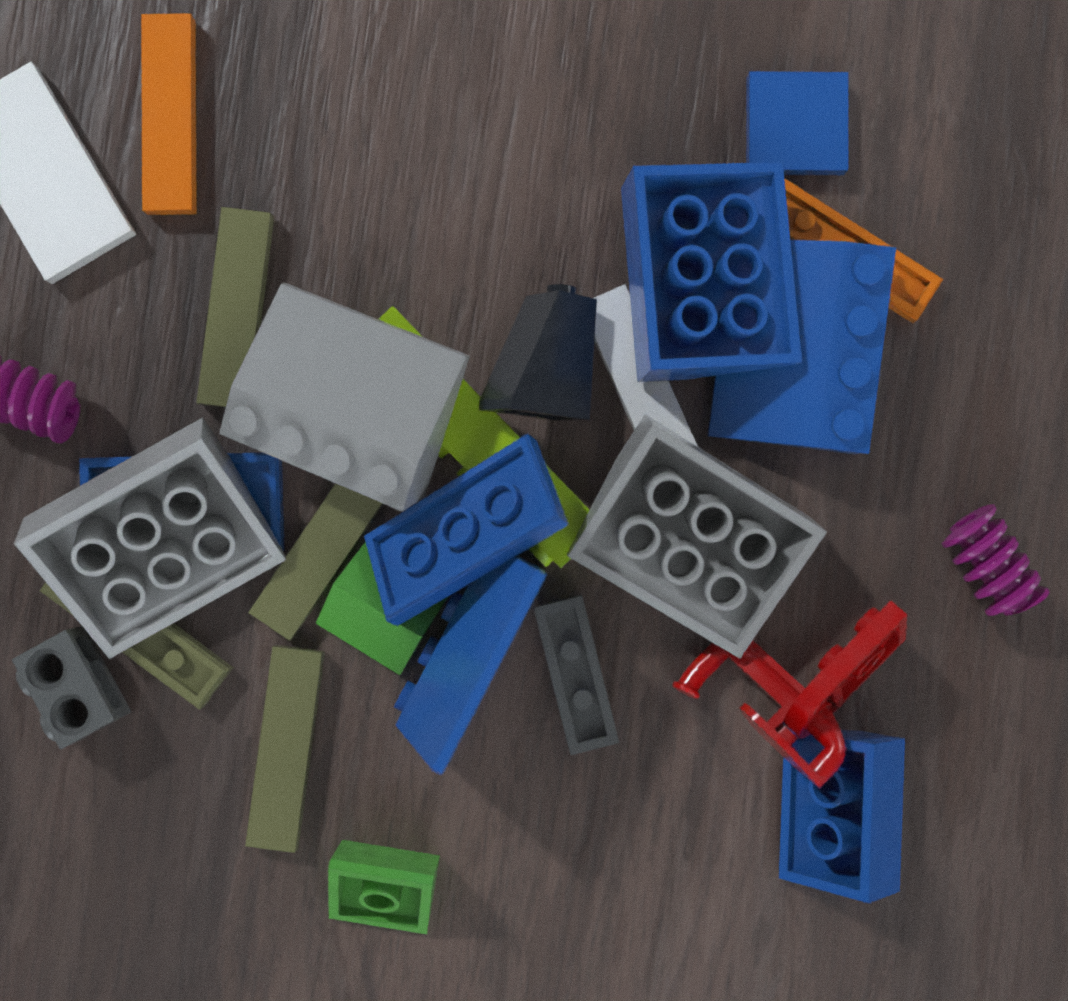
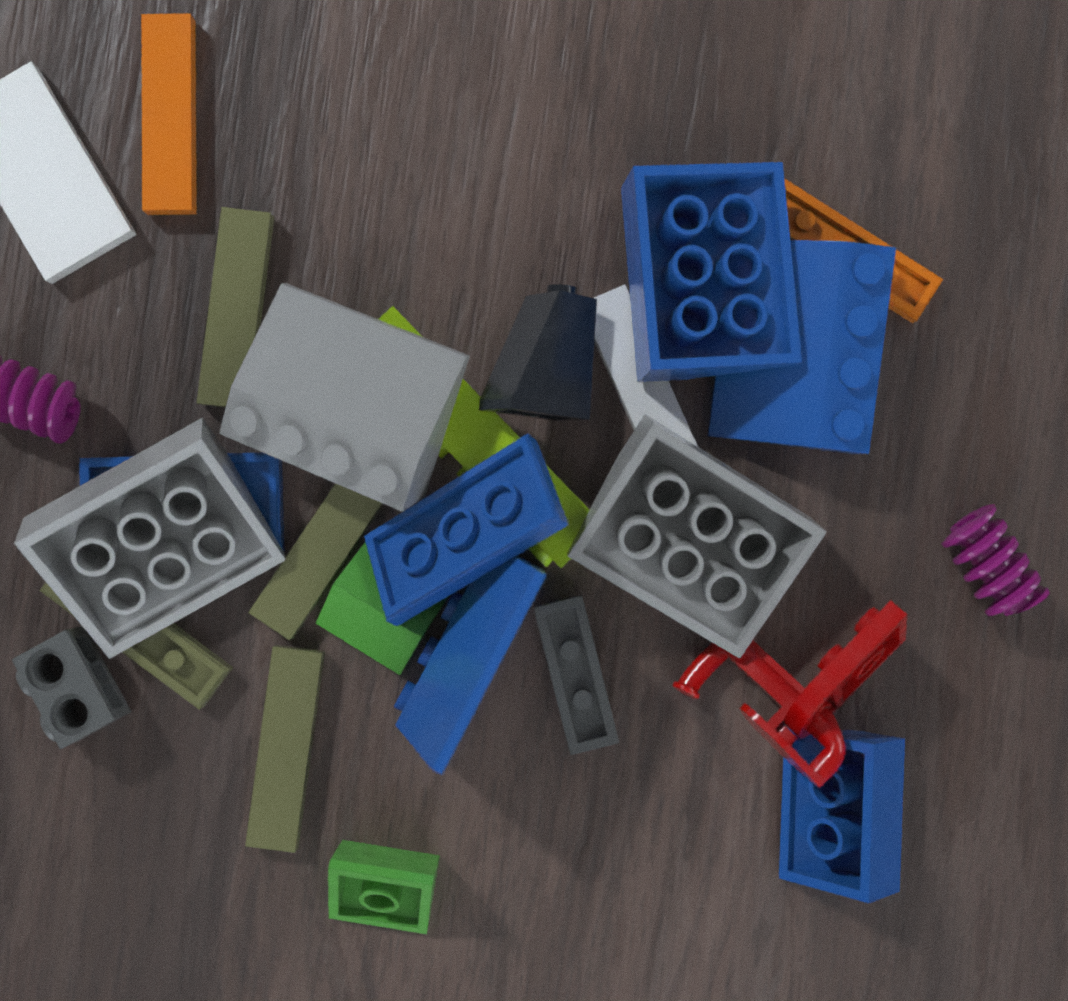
(798, 121): blue tile -> none

